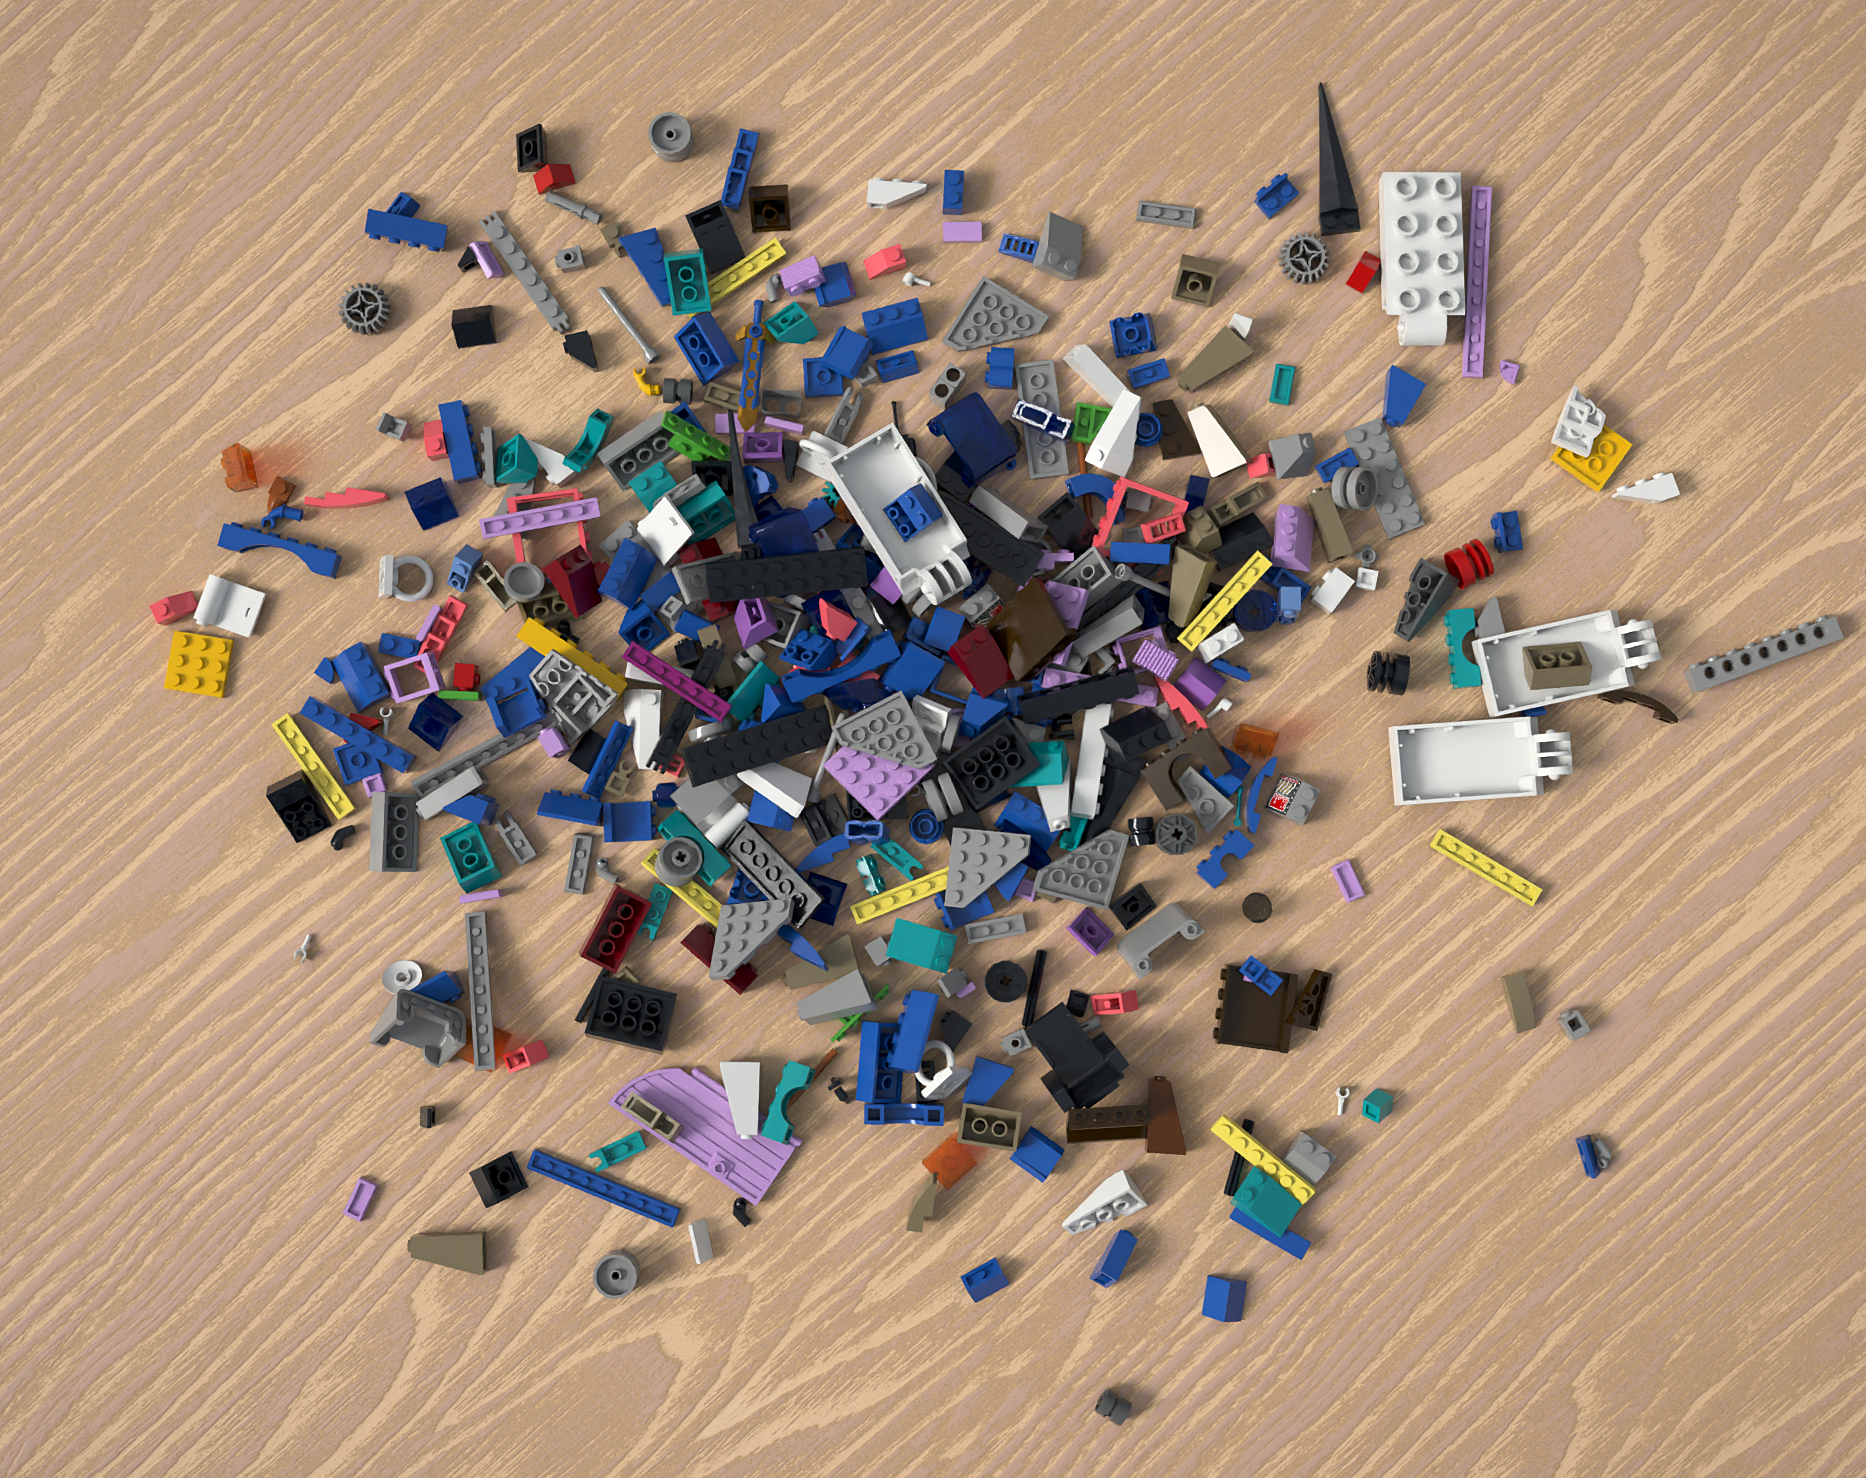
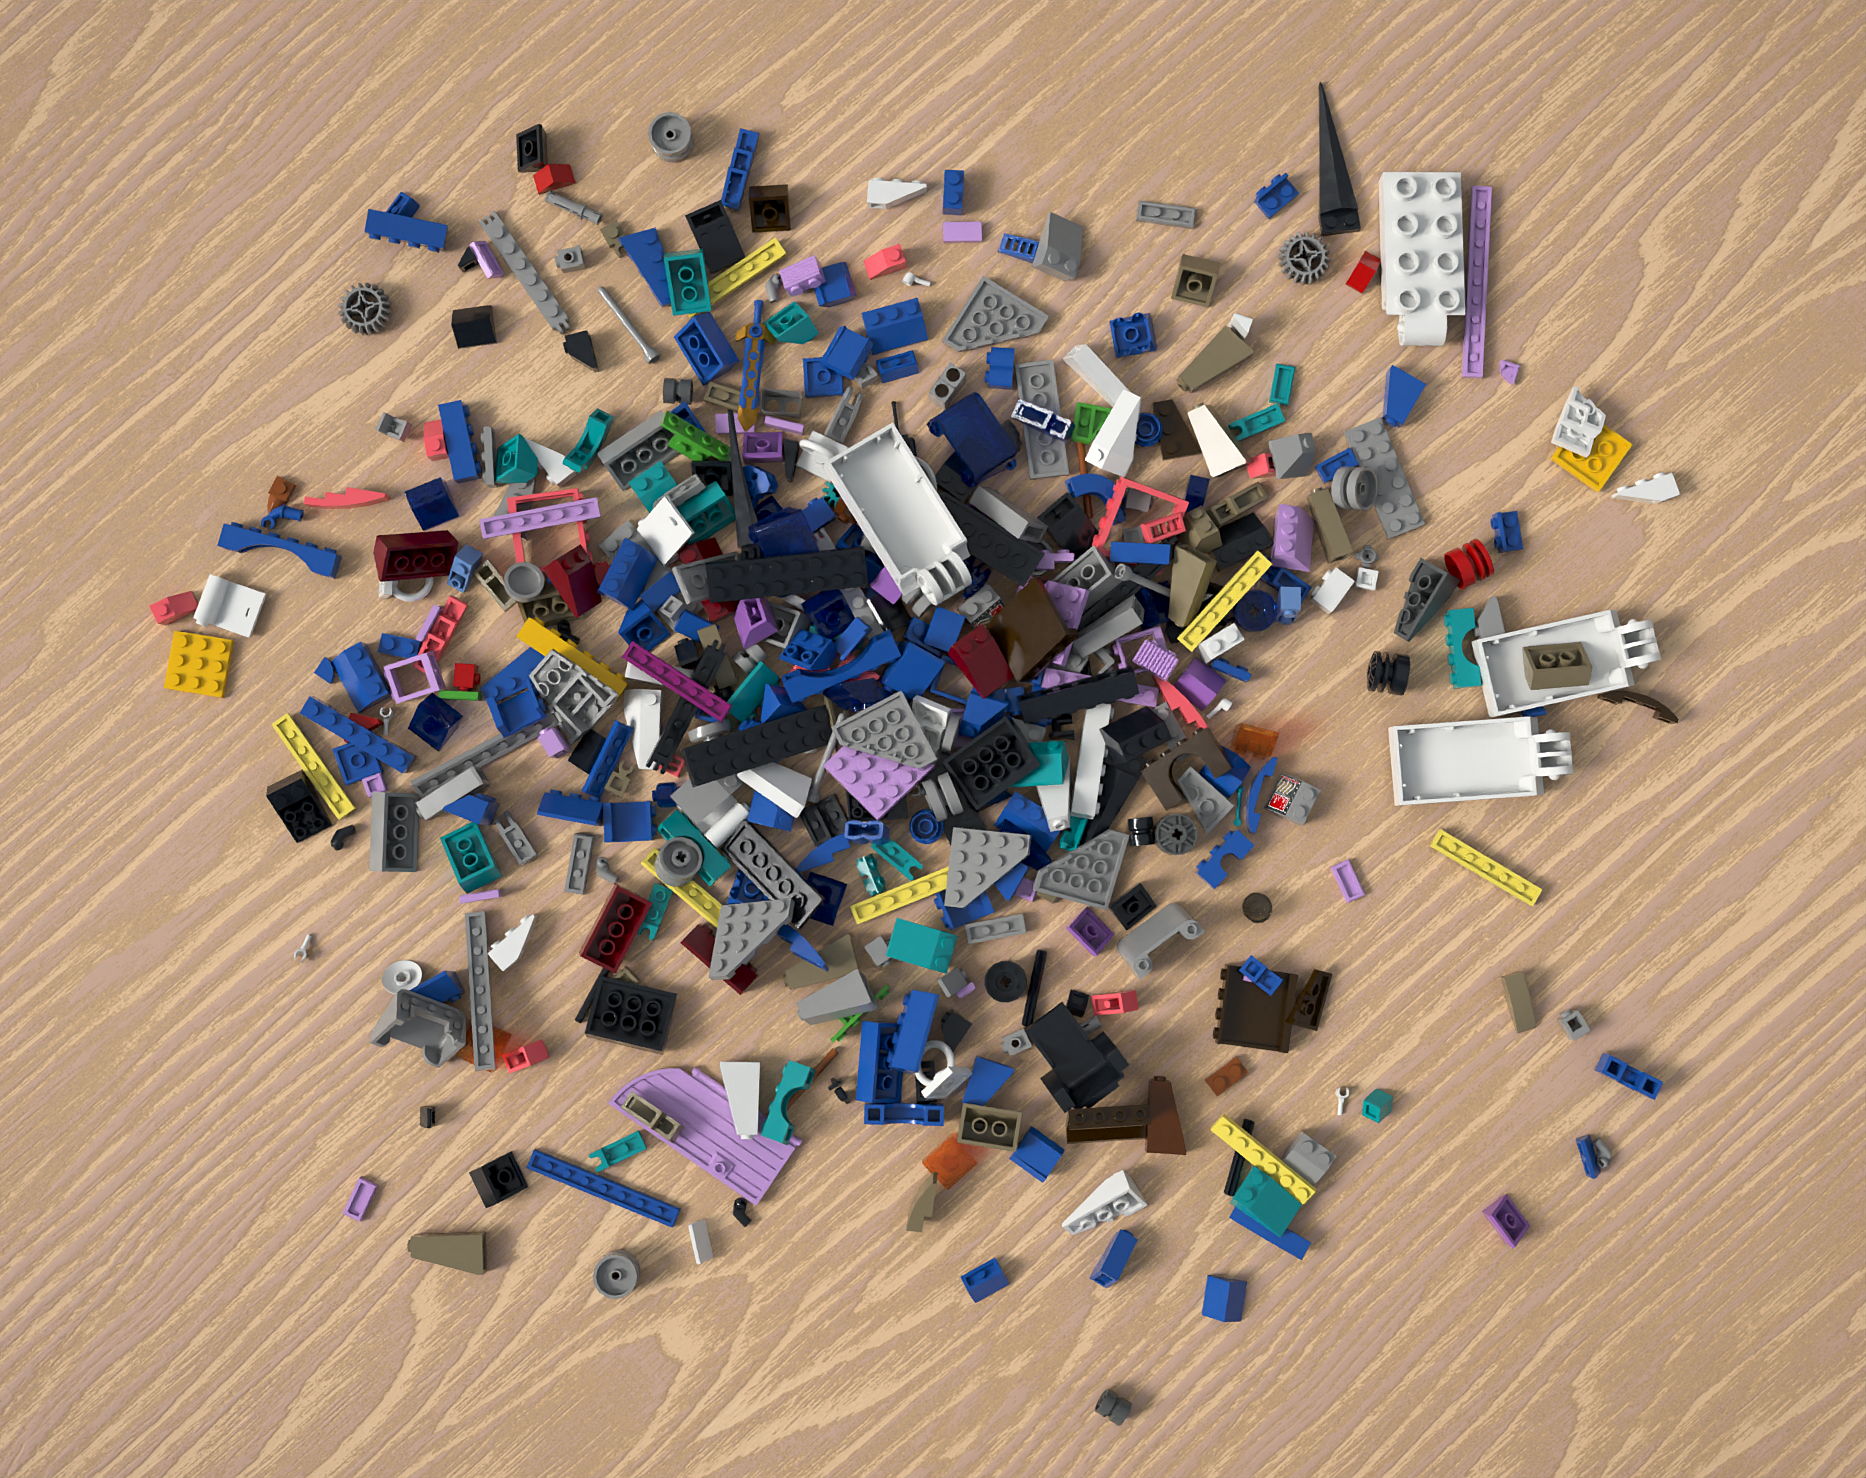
(239, 468): clear orange slope -> none
(414, 555): none -> dark red slope
(512, 947): none -> white slope
(647, 388): yellow piece -> none
(836, 621): coral slope -> none
(913, 512): blue slope -> none
(1148, 373): blue plate -> none
(1226, 1076): none -> dark orange plate
(1258, 422): none -> teal plate
(1506, 1220): none -> medium lavender slope
(1628, 1076): none -> blue arch
(1829, 633): light grey brick -> none

